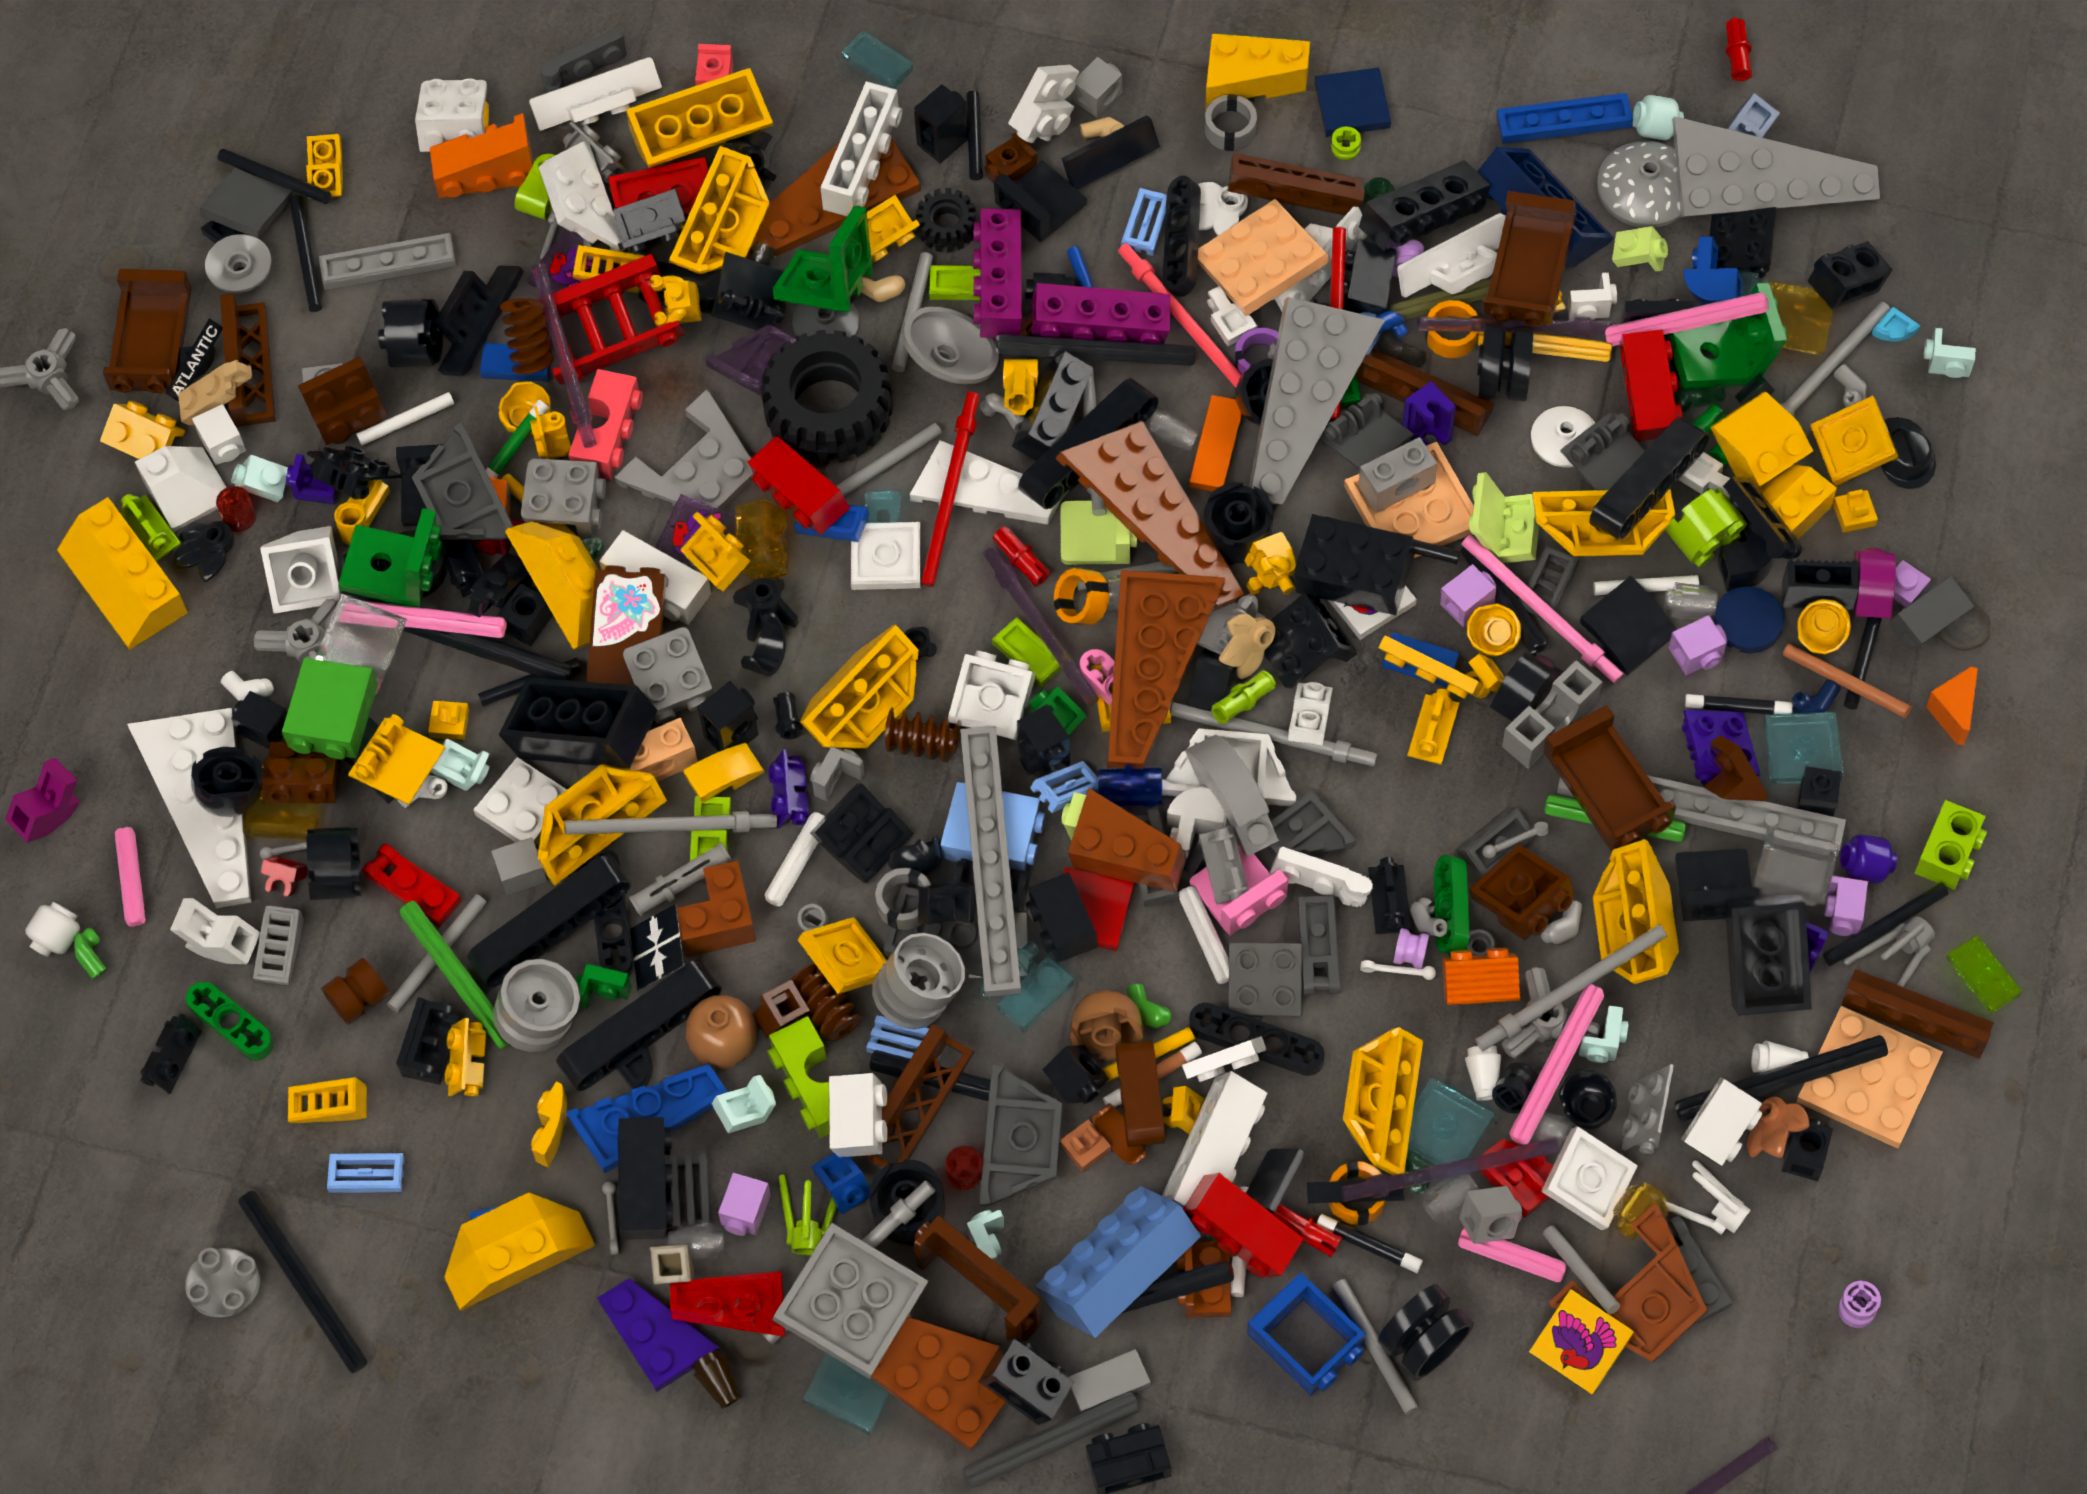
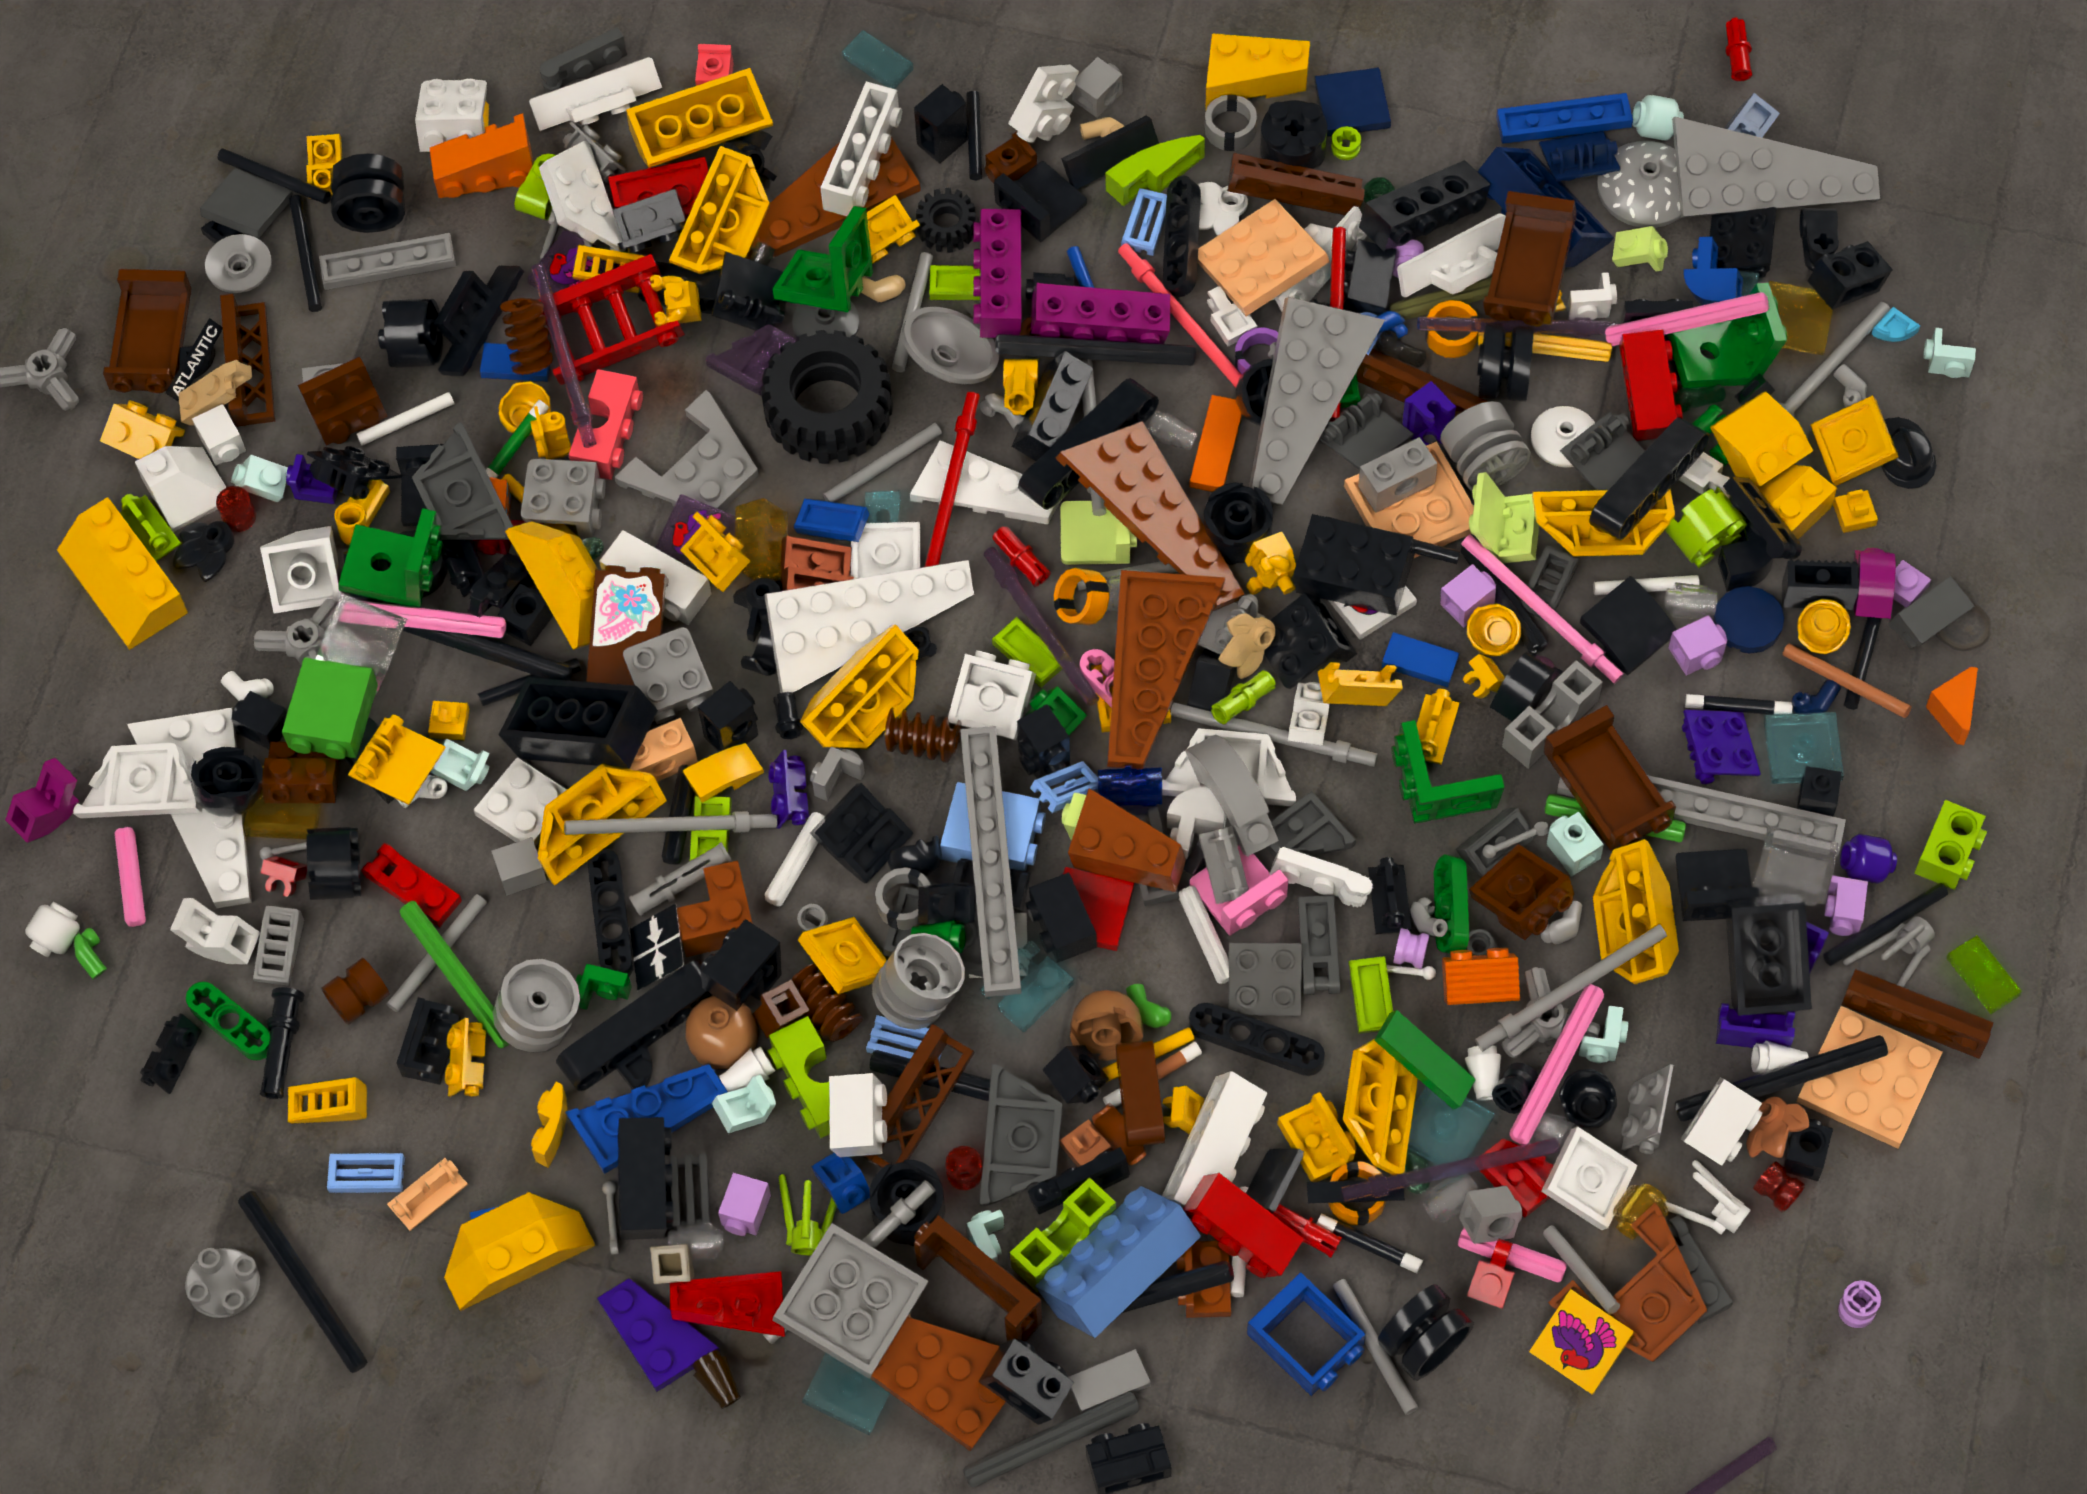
(140, 782): none -> white wing
(281, 1027): none -> black pin
(367, 193): none -> black wheel
(427, 1194): none -> light nougat hinge
(549, 919): black beam -> none
(680, 807): none -> black axle
(743, 966): none -> black brick
(750, 1064): none -> white cone
(797, 486): red brick -> none
(813, 563): none -> copper slope
(828, 623): none -> white wing
(949, 931): none -> green cone
(1076, 1221): none -> lime arch
(1104, 1170): none -> black hinge
(1154, 167): none -> lime slope
(1213, 1064): white plate -> none
(1294, 134): none -> black brick
(1320, 1136): none -> yellow bracket
(1357, 686): none -> yellow hinge
(1370, 993): none -> lime tile
(1425, 1059): none -> green tile
(1429, 668): yellow plate -> none
(1440, 801): none -> green bracket
(1485, 442): none -> light grey wheel
(1492, 1279): none -> plate
(1574, 843): none -> light aqua brick
(1580, 156): none -> dark blue hinge
(1737, 776): reddish brown slope -> none
(1753, 1029): none -> dark purple hinge
(1773, 1180): none -> clear red wheel
(1818, 234): none -> black piece

